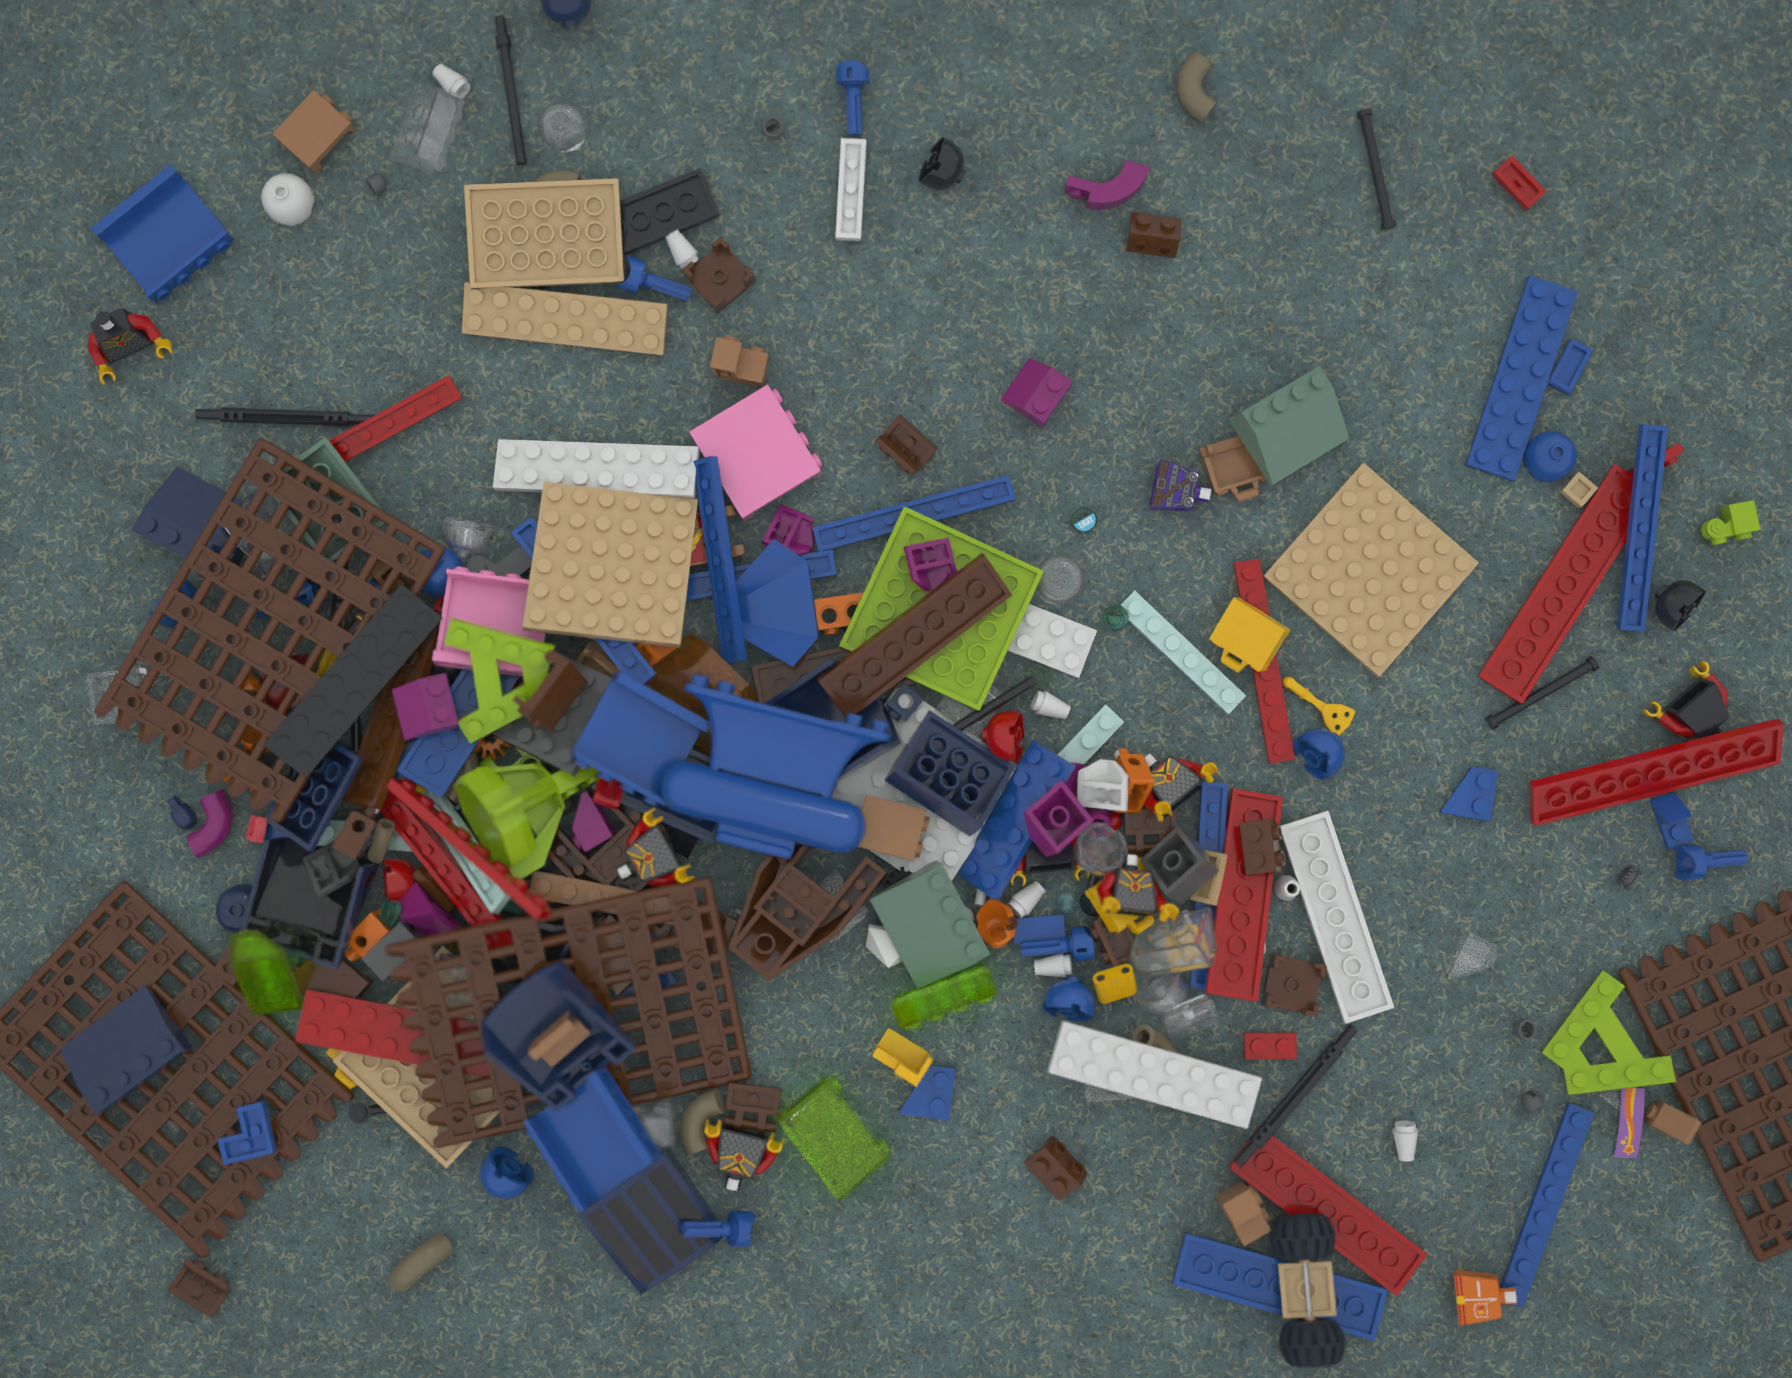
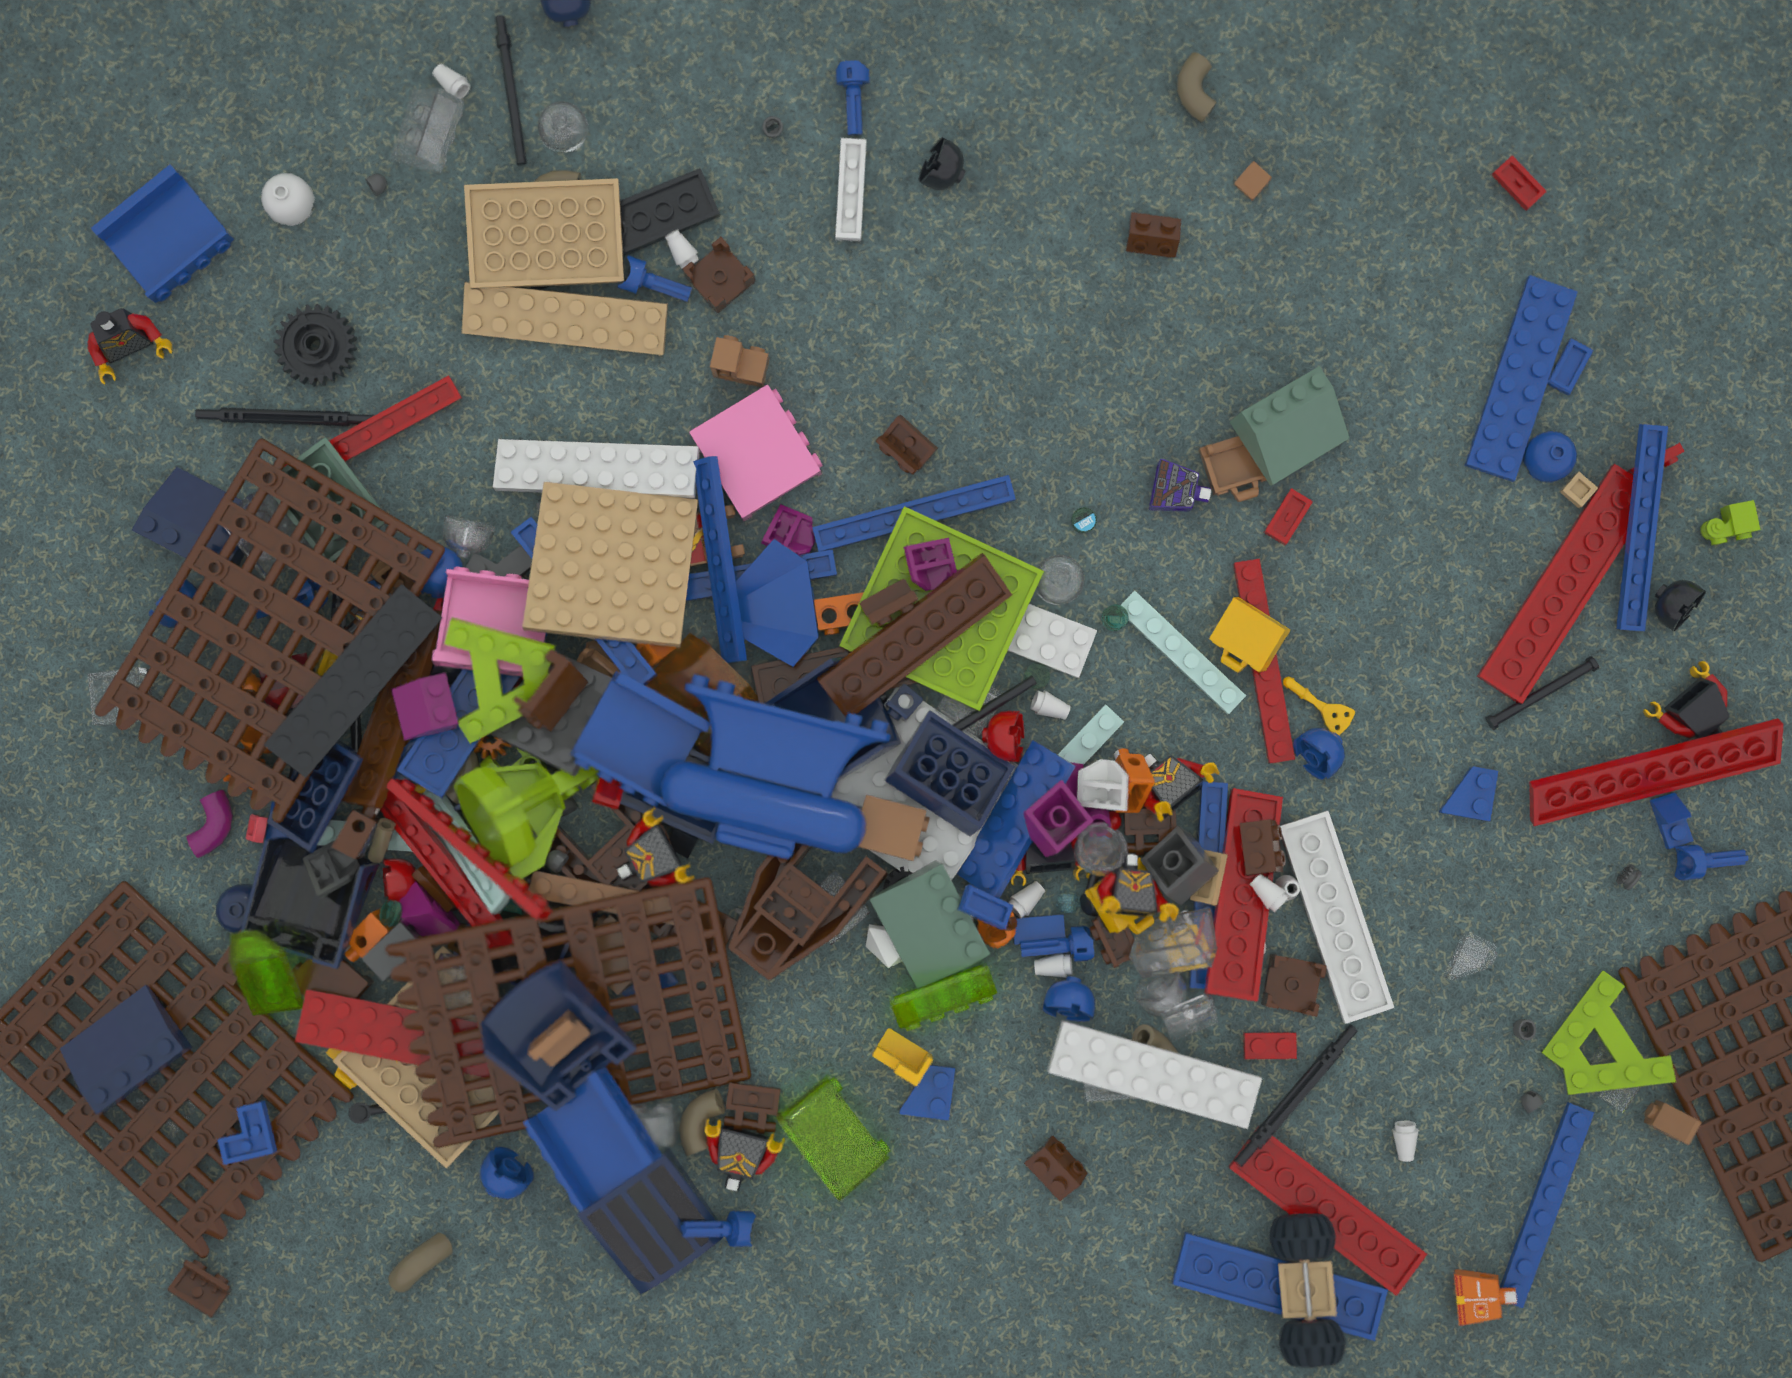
(182, 814): dark blue cylinder -> none
(302, 332): none -> black gear
(313, 129): medium nougat panel -> none
(556, 860): none -> dark grey hinge
(591, 824): magenta slope -> none
(888, 601): none -> reddish brown bracket
(985, 907): none -> blue tile
(1036, 391): magenta slope -> none
(1110, 193): magenta arch -> none
(1115, 985): yellow piece -> none
(1243, 1212): medium nougat brick -> none
(1253, 180): none -> medium nougat slope
(1269, 892): none -> white cone
(1288, 516): none -> red plate
(1364, 116): black bar -> none
(1370, 570): tan plate -> none
(1630, 1122): medium lavender sticker -> none

